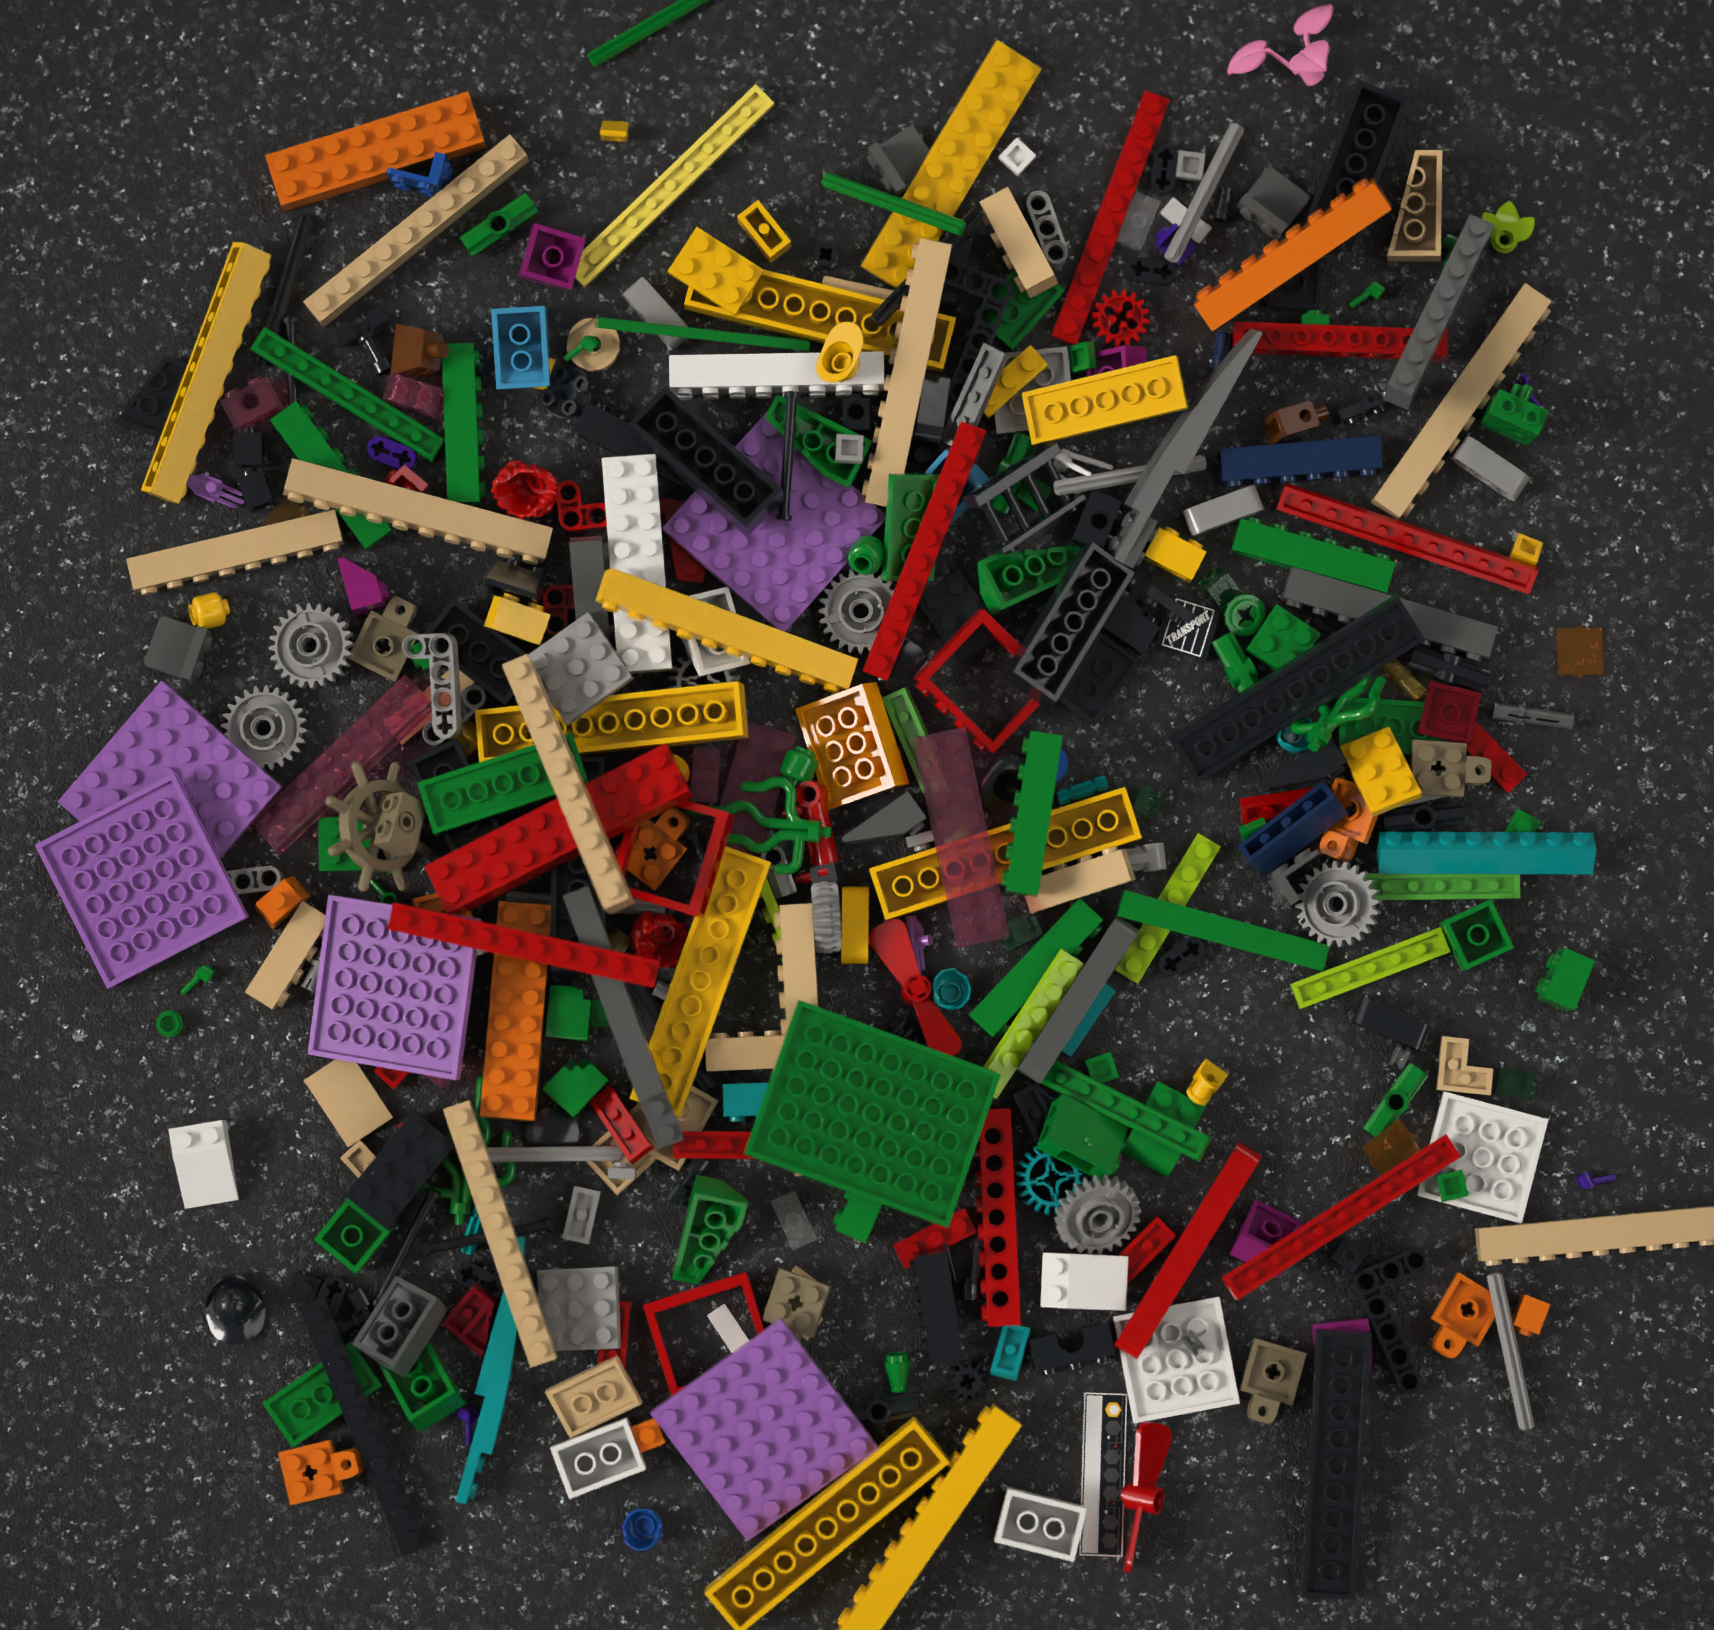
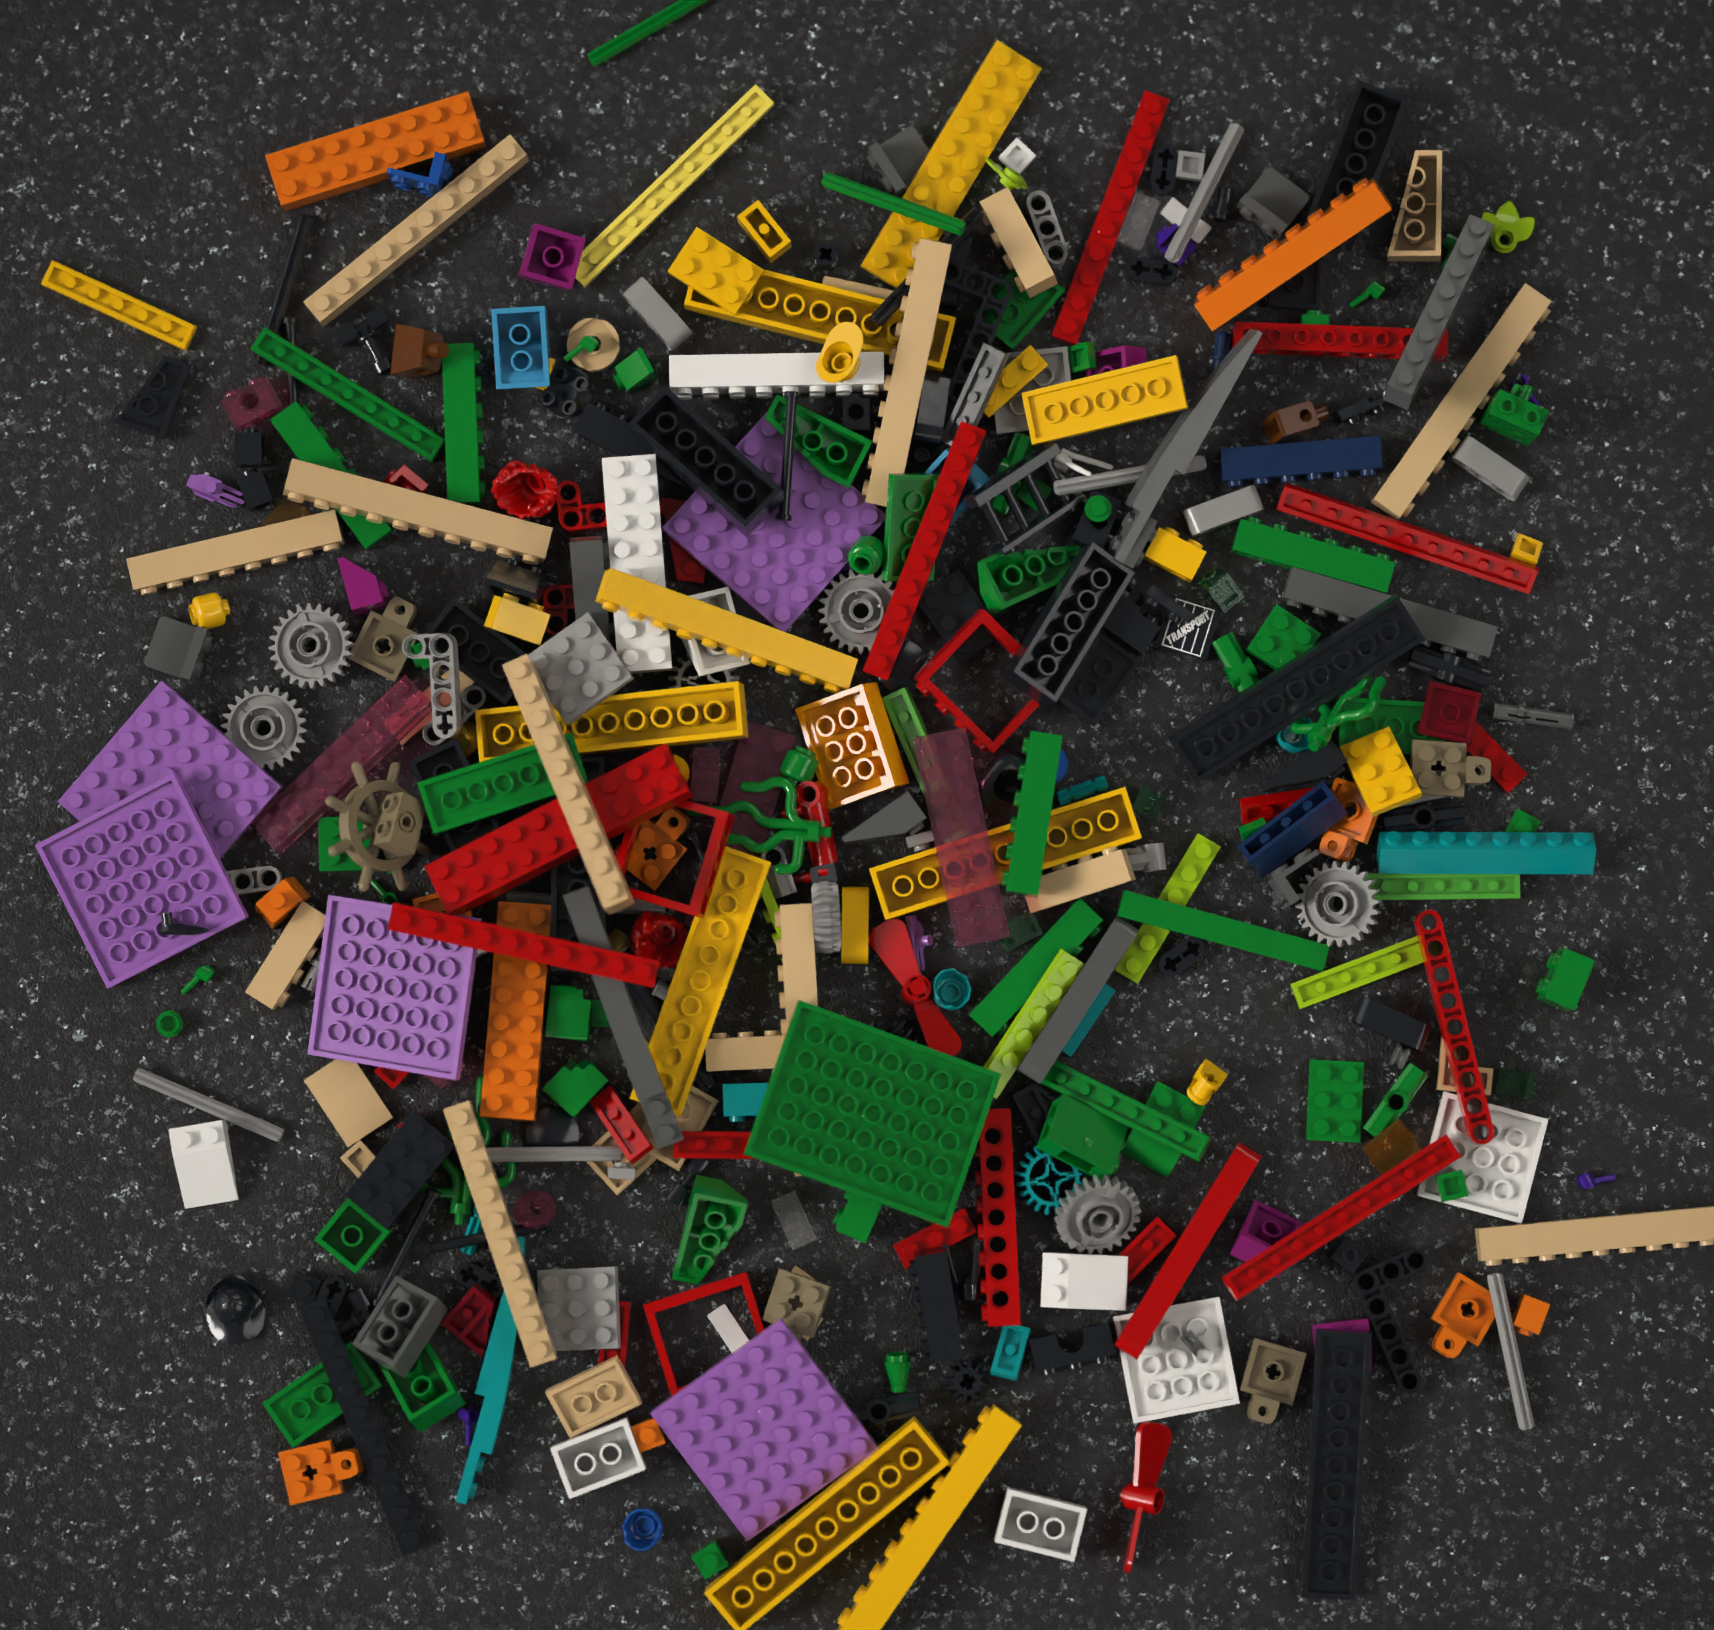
(119, 305): none -> yellow tile
(179, 929): none -> black bar
(206, 372): yellow brick -> none
(208, 1104): none -> light grey axle
(394, 448): dark purple beam -> none
(413, 395): clear pink brick -> none
(513, 214): green piece -> none
(539, 1200): none -> clear pink gear
(581, 1215): light grey plate -> none
(614, 131): yellow slope -> none
(634, 372): none -> green slope
(704, 334): green tile -> none
(710, 1559): none -> green brick
(849, 449): light grey plate -> none
(1009, 177): none -> lime plate
(1098, 508): none -> green plate
(1102, 1068): green plate -> none
(1103, 1473): sticker -> none
(1105, 322): red gear -> none
(1255, 610): green gear -> none
(1309, 63): bright pink plant -> none
(1334, 1101): none -> green plate
(1404, 679): clear yellow axle -> none
(1457, 1013): none -> red beam
(1476, 935): green brick -> none
(1579, 651): clear orange piece -> none

